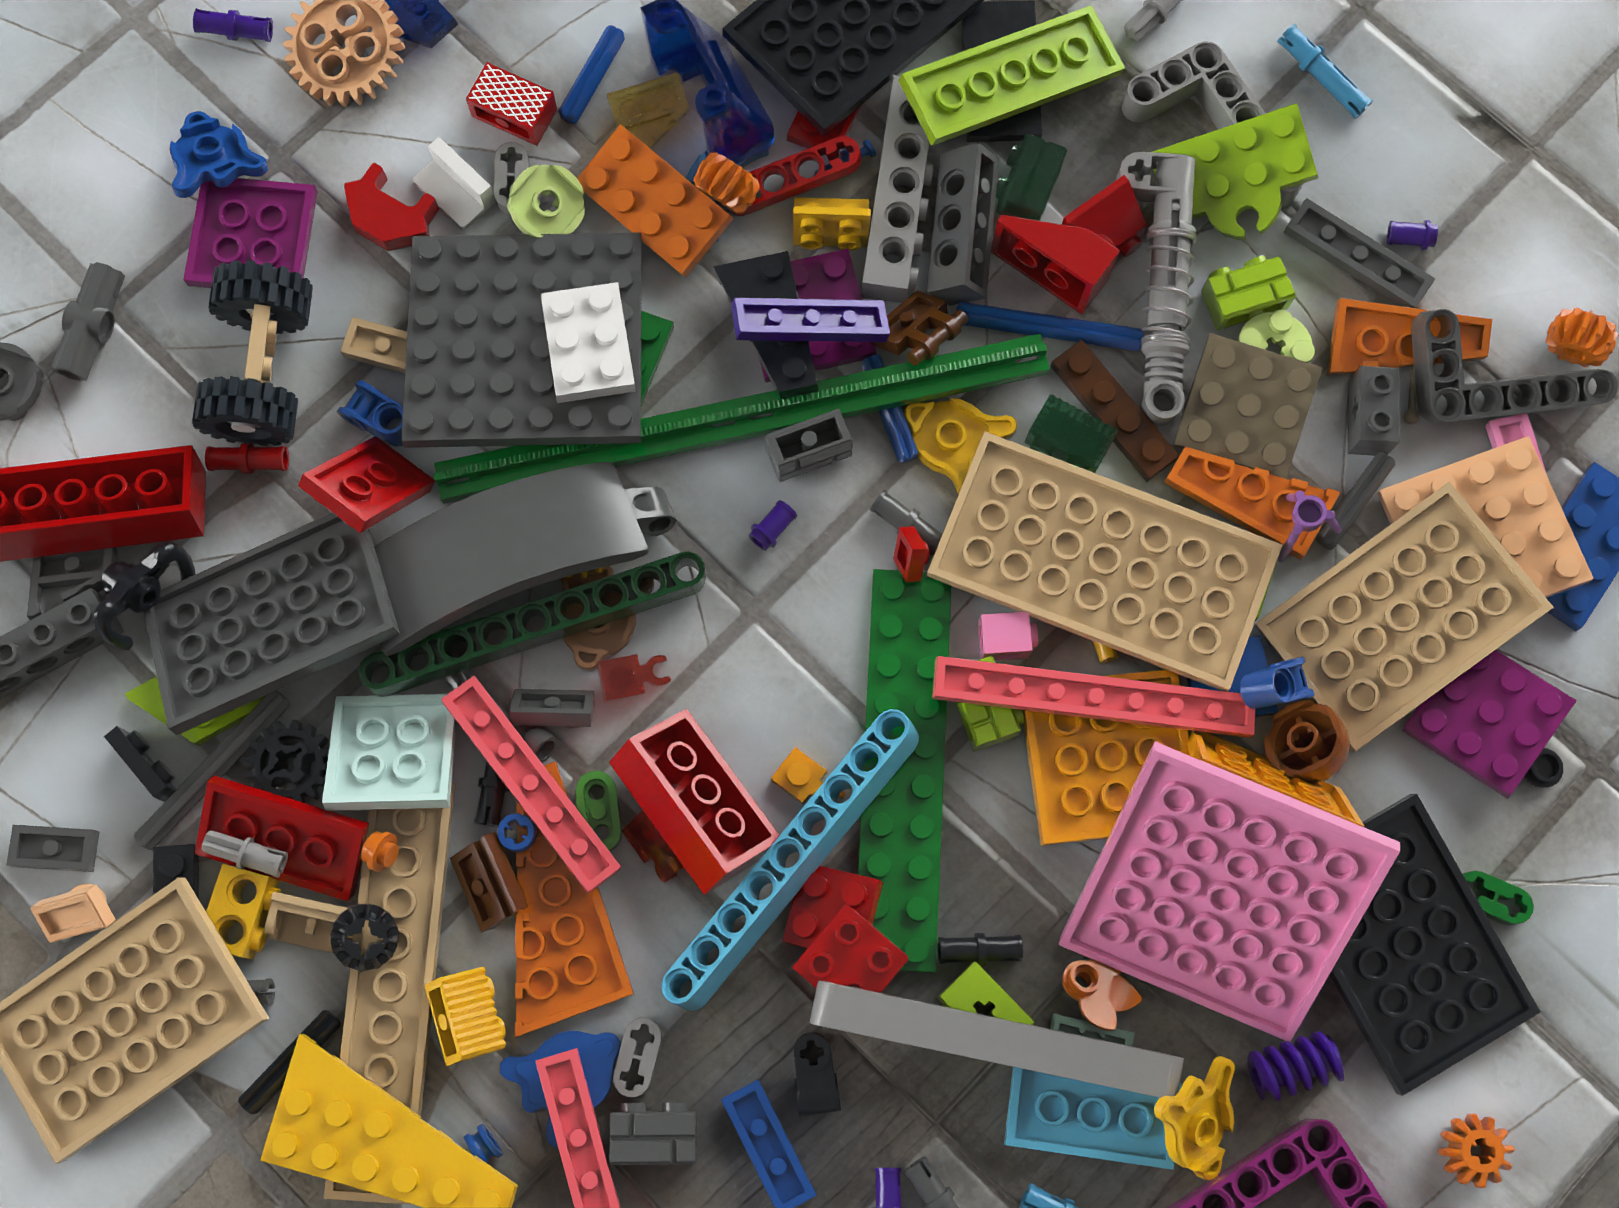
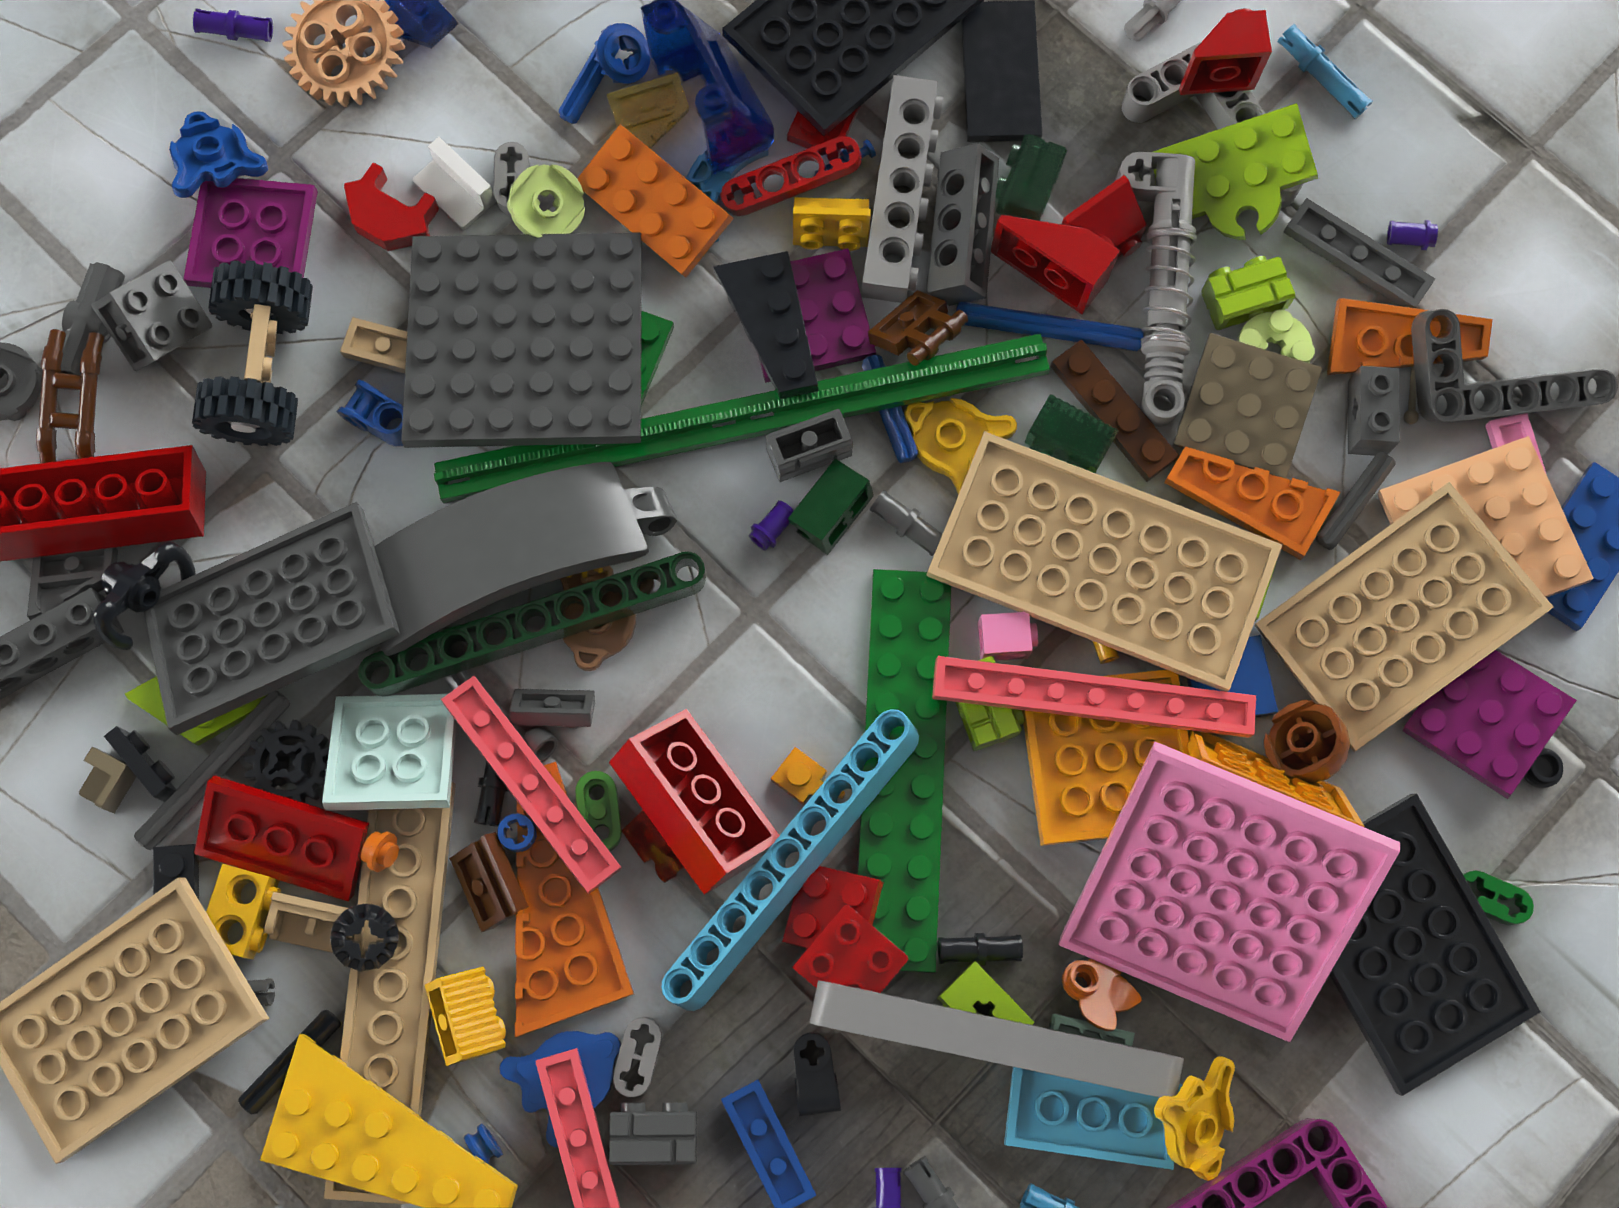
(52, 381): none -> reddish brown piece
(53, 848): dark grey plate -> none
(73, 913): light nougat tile -> none
(107, 780): none -> dark tan panel
(152, 315): none -> dark grey bracket
(245, 853): light grey axle -> none
(247, 458): red pin -> none
(366, 484): red plate -> none
(511, 104): red panel -> none
(587, 342): white plate -> none
(625, 677): clear red plate -> none
(629, 40): none -> blue gear
(726, 182): orange gear -> none
(810, 320): plate -> none
(831, 506): none -> dark green hinge
(910, 554): red plate -> none
(1011, 75): lime plate -> none
(1230, 55): none -> red slope
(1276, 685): blue piece -> none
(1295, 1064): dark purple piece -> none
(1307, 516): medium lavender plant -> none
(1477, 1167): orange gear -> none
(1581, 337): orange gear -> none

